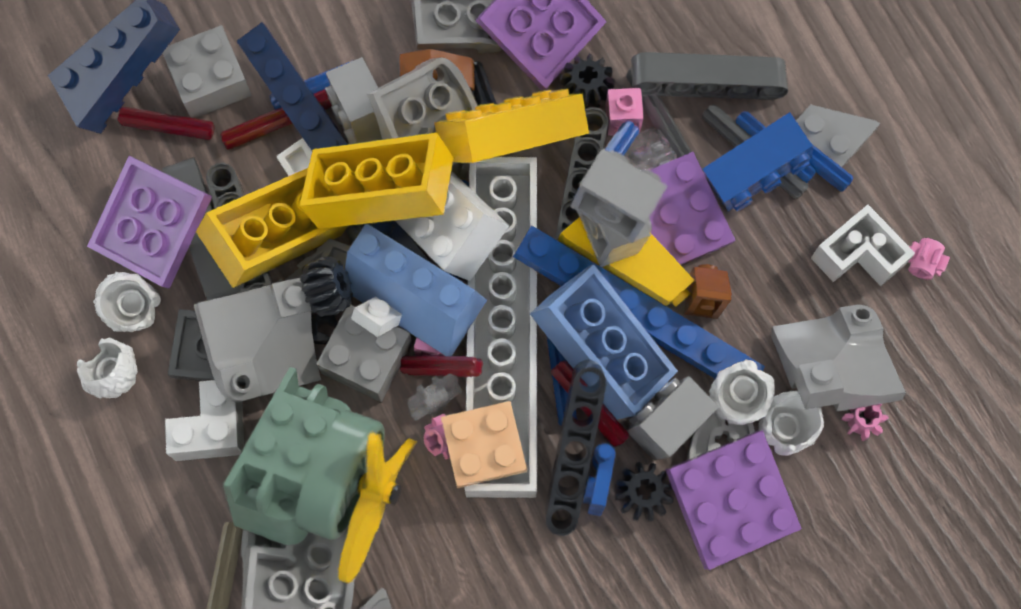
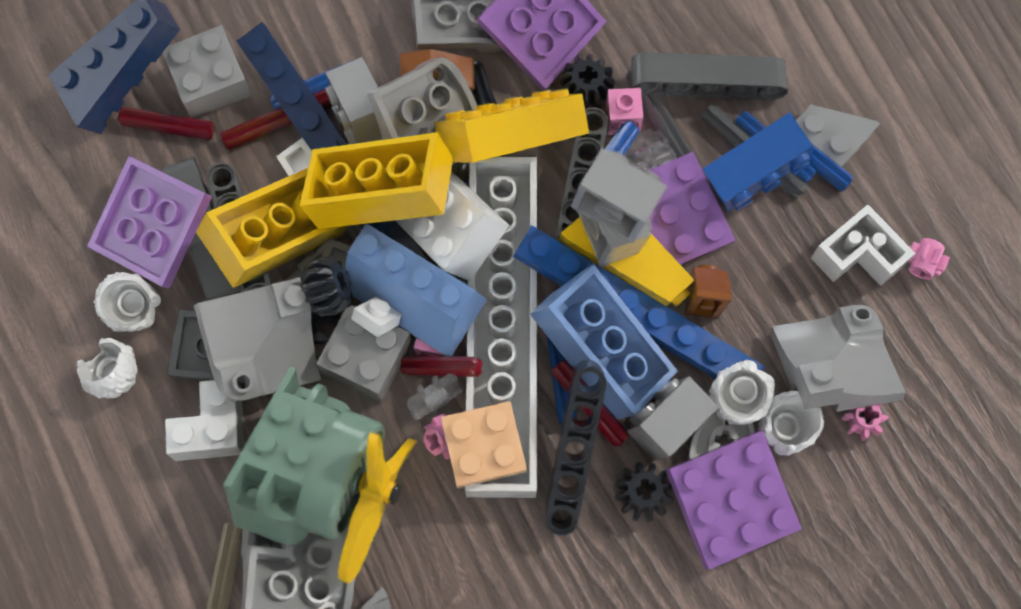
(598, 487): blue plate -> none

